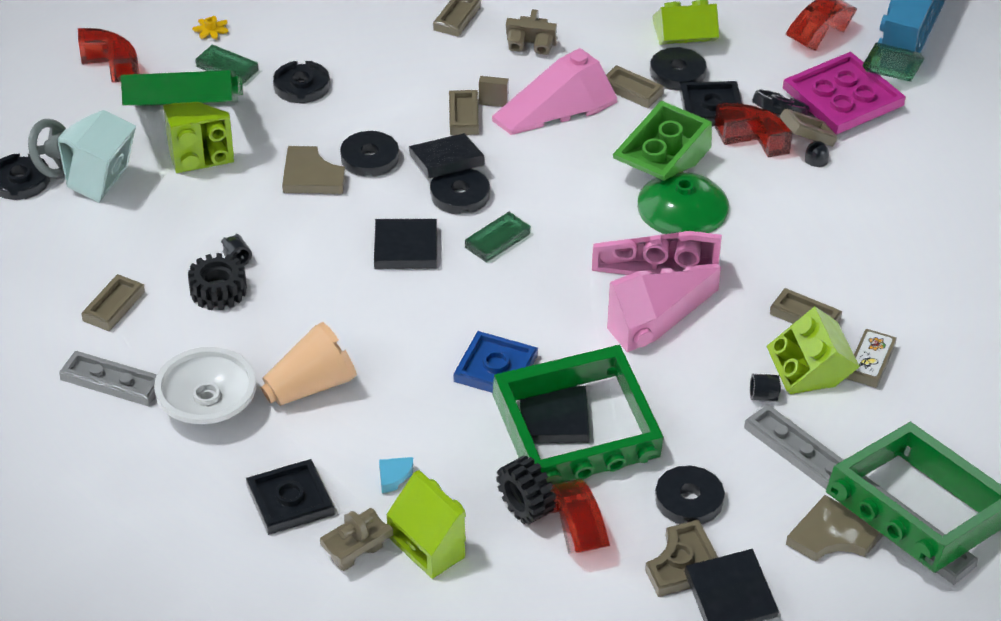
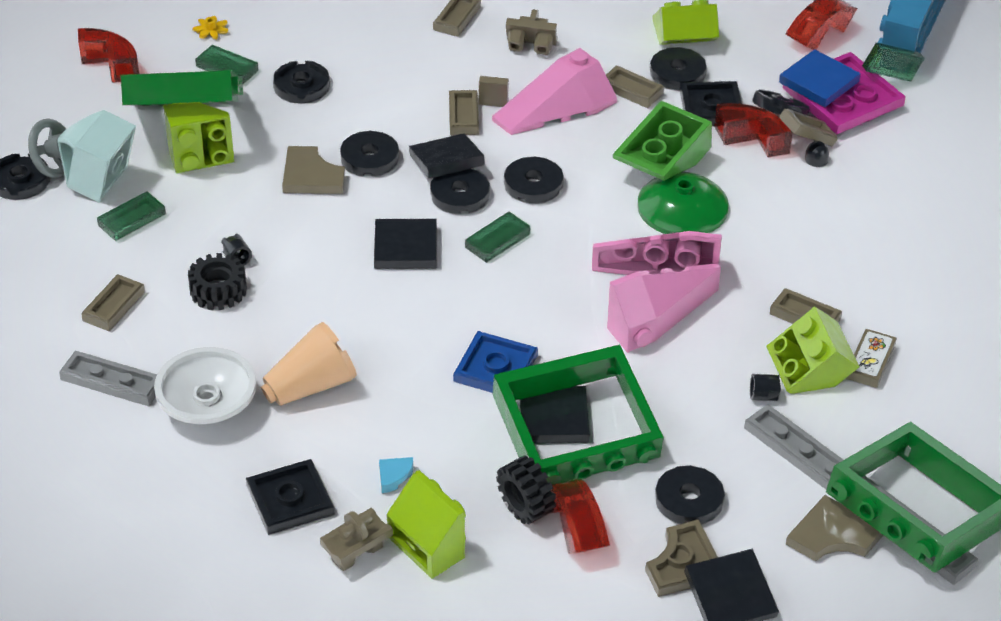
(131, 215): none -> clear green tile
(546, 171): none -> black tile
(819, 78): none -> blue tile

